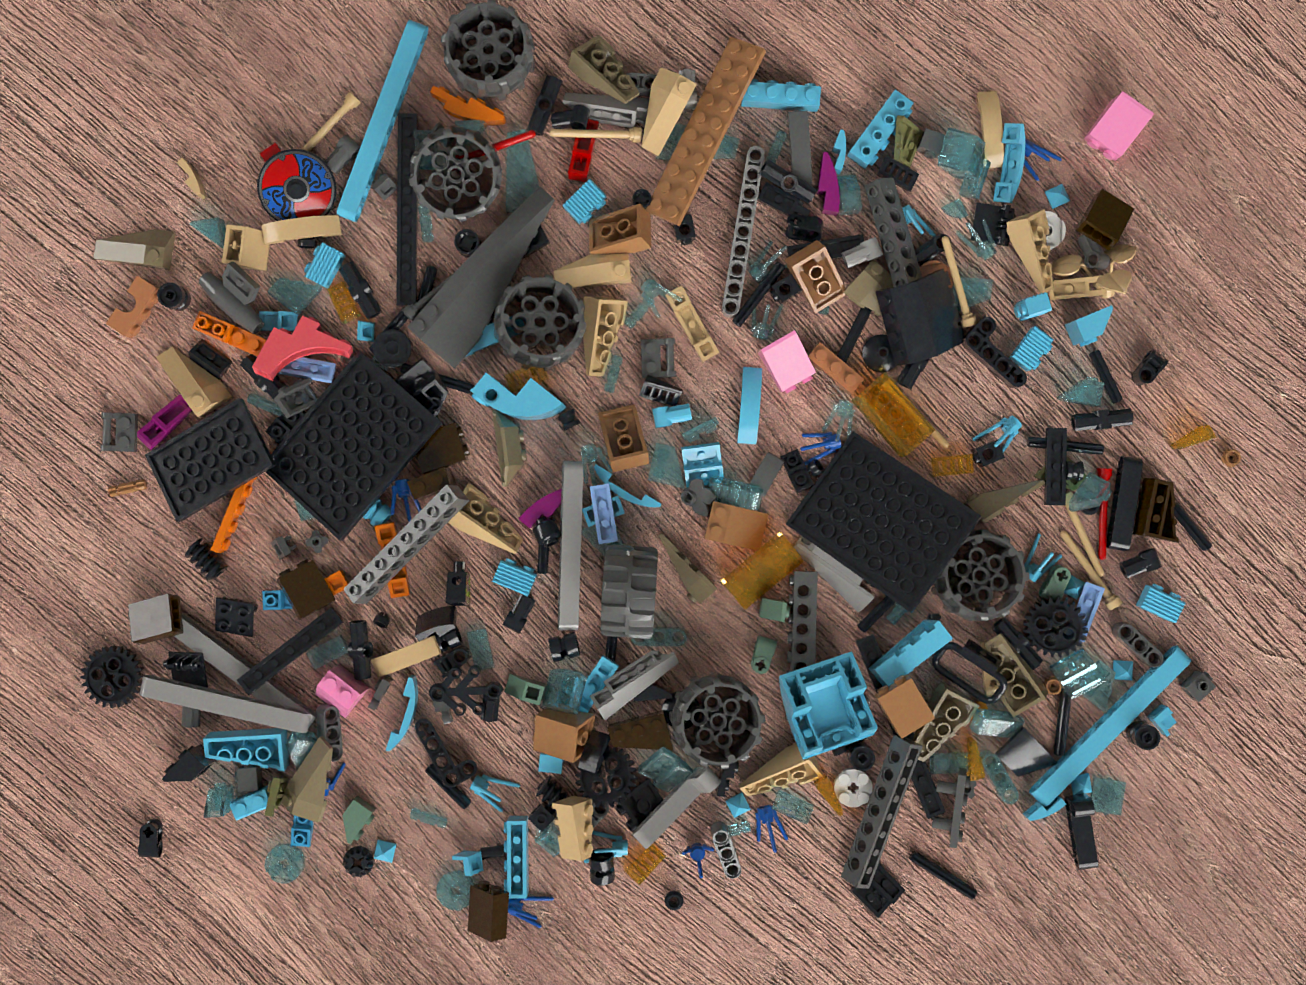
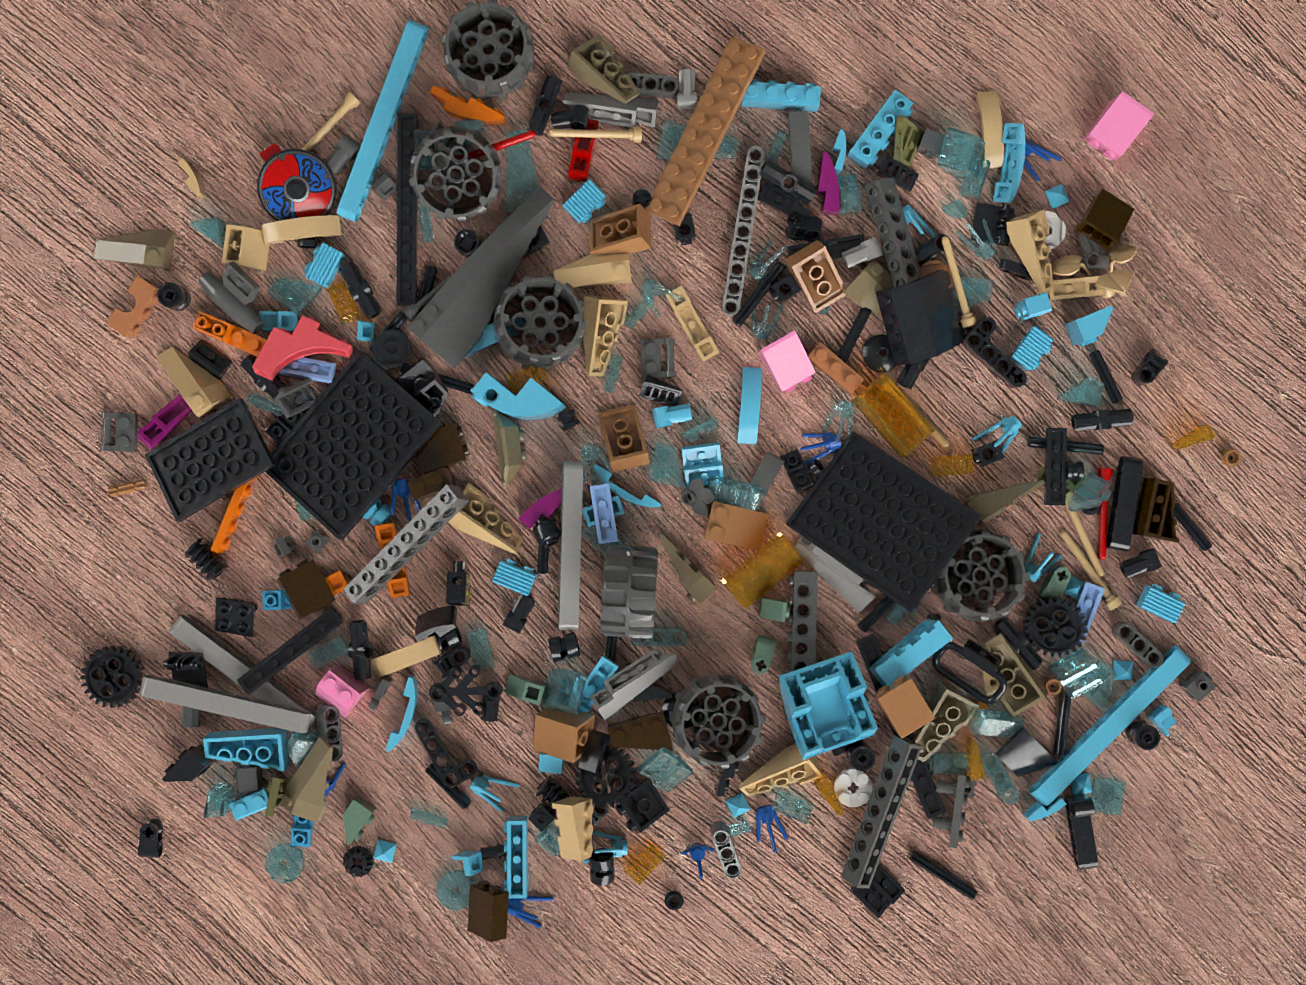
(155, 618): brick -> none
(381, 620): black hinge -> none
(666, 103): tan wedge -> none
(700, 781): light grey beam -> none
(1014, 268): none -> black beam

